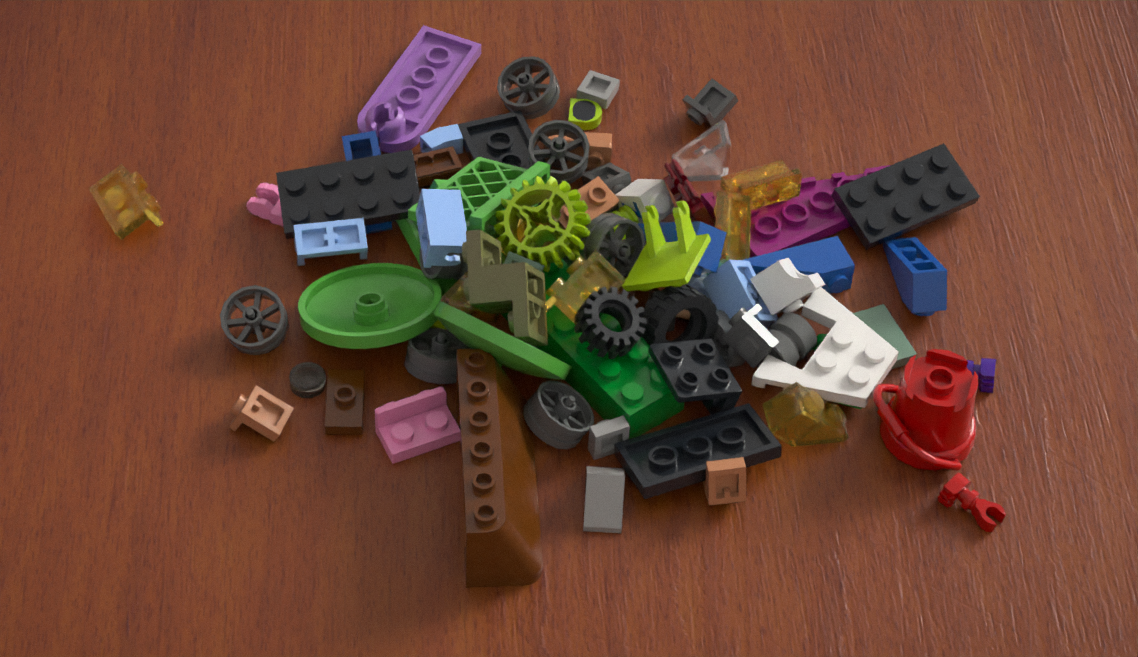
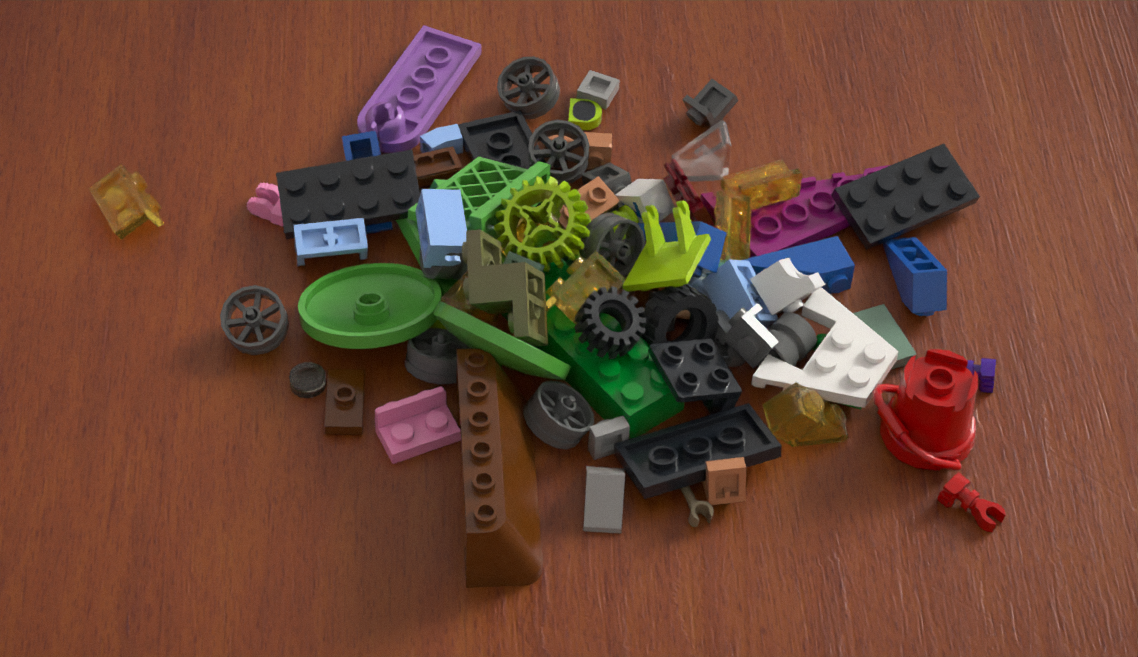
(261, 412): nougat bracket -> none
(696, 507): none -> dark tan hand

